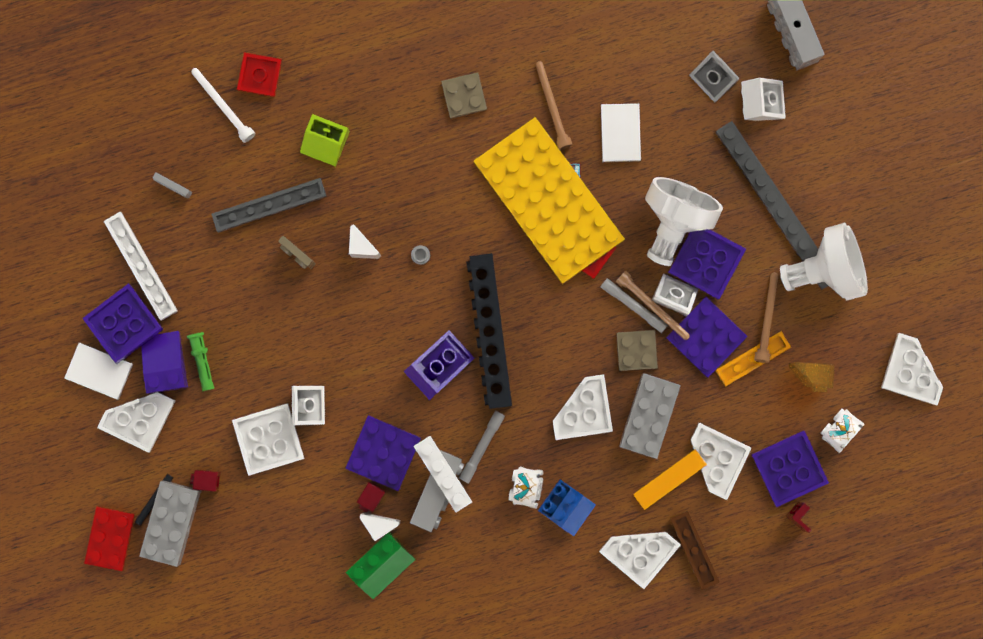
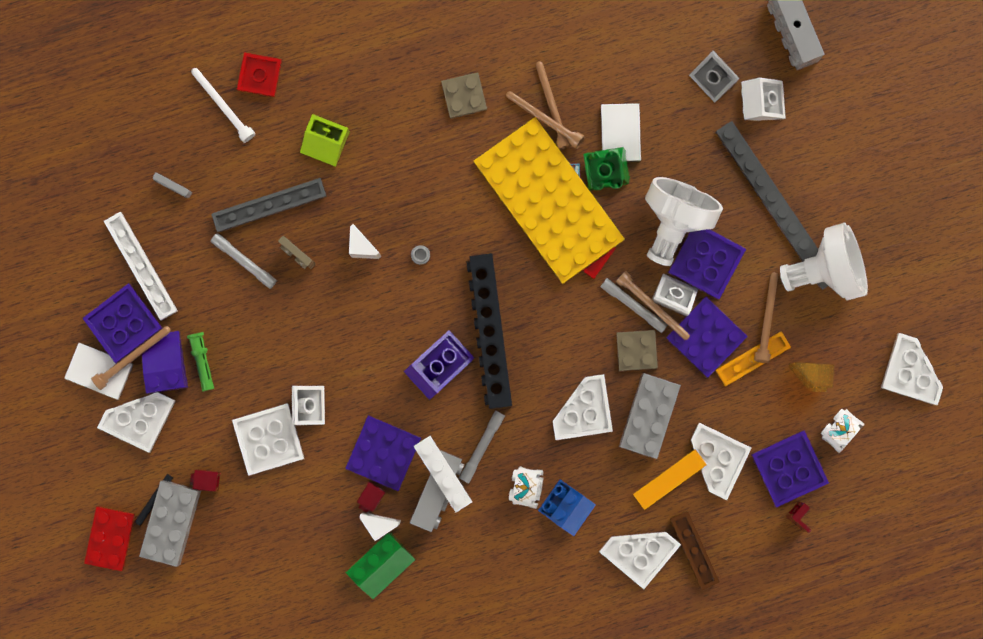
(101, 379): none -> medium nougat piece
(260, 274): none -> light grey piece
(574, 138): none -> medium nougat piece
(606, 168): none -> green slope

